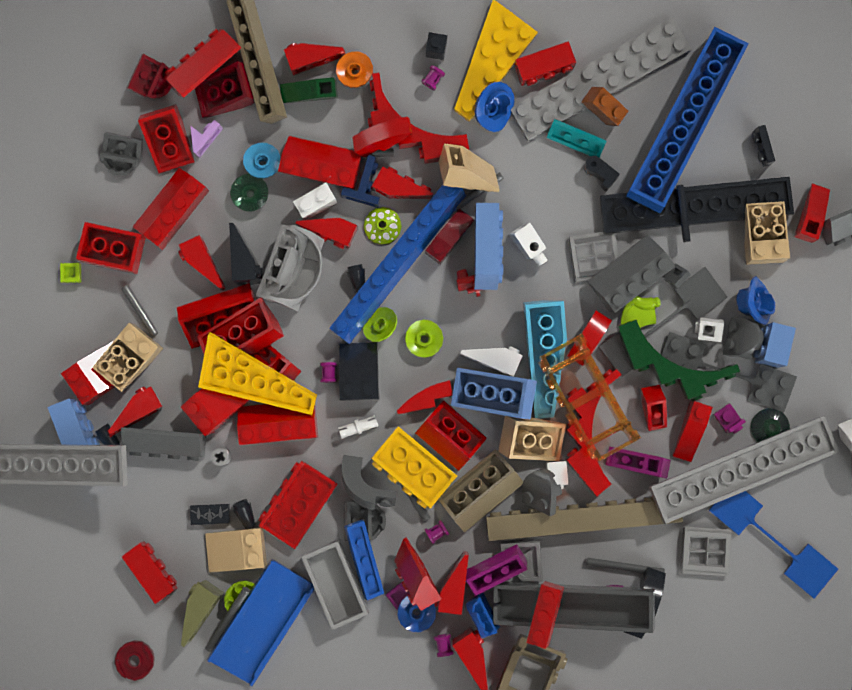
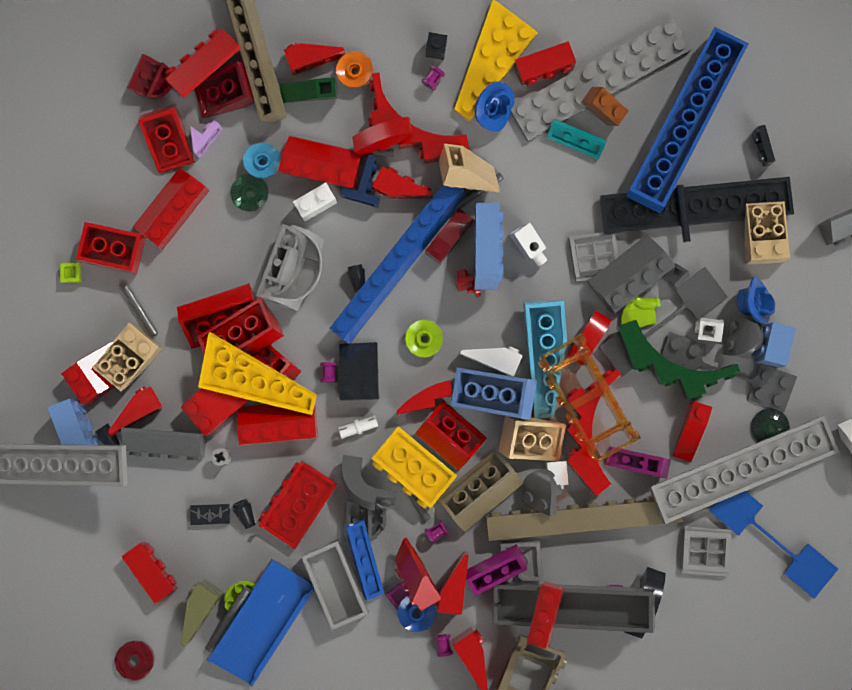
(121, 153): dark grey slope -> none
(198, 256): red slope -> none
(236, 550): tan slope -> none
(243, 262): black slope -> none
(332, 229): red slope -> none
(380, 324): lime dish -> none
(389, 232): lime dish -> none
(482, 615): blue slope -> none
(602, 171): black leg -> none
(619, 565): dark grey bar -> none
(654, 407): red slope -> none
(729, 419): magenta bracket -> none
(813, 214): red slope -> none

